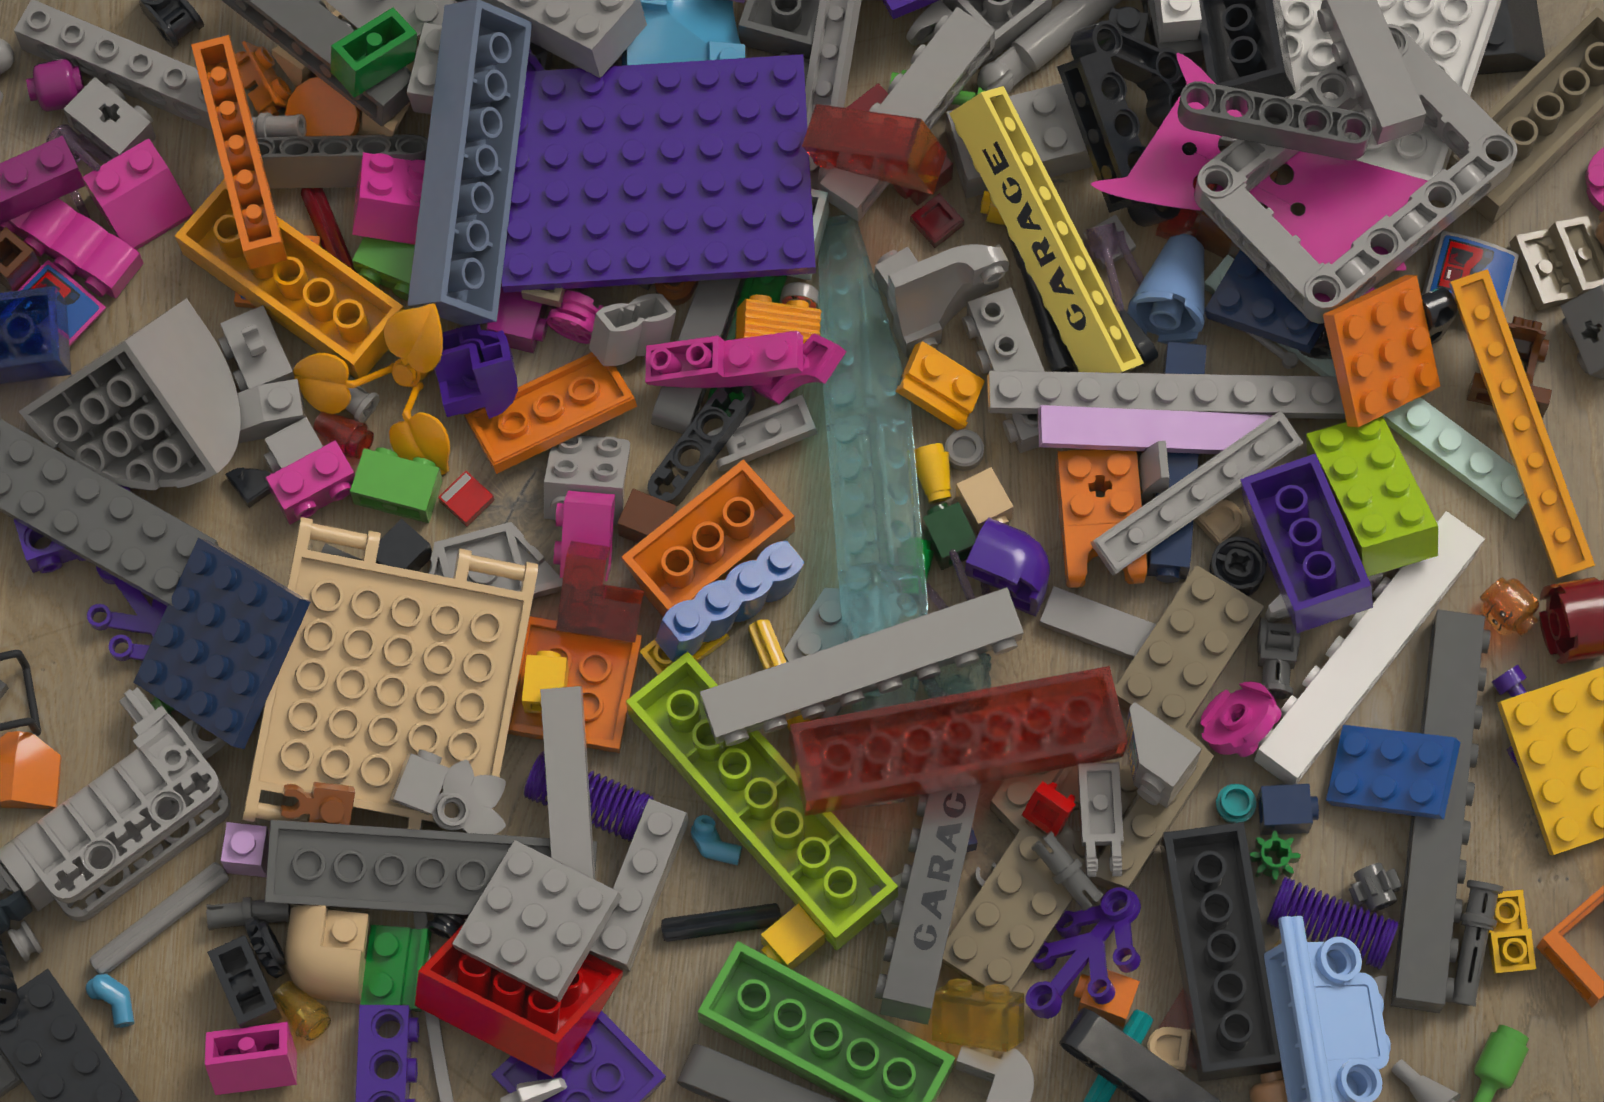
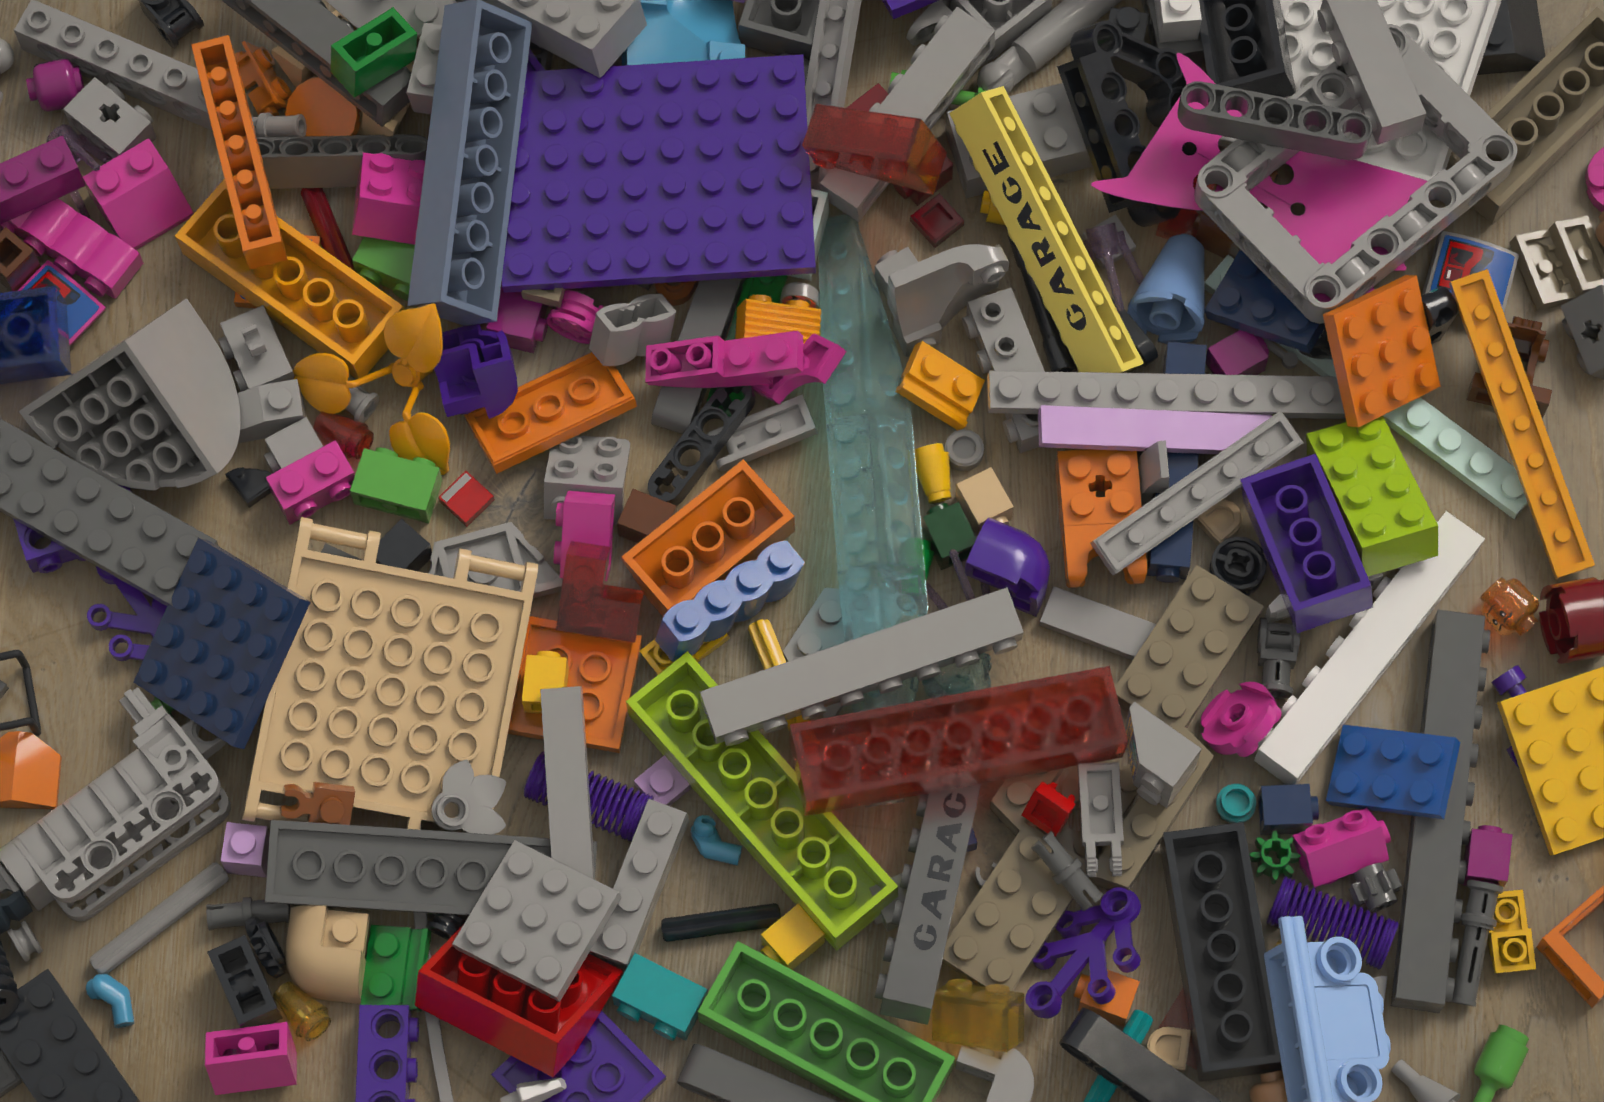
(420, 782): light grey brick -> none
(658, 998): none -> teal brick
(662, 782): none -> lavender plate
(1238, 355): none -> magenta brick
(1341, 846): none -> dark pink brick
(1488, 855): none -> magenta brick

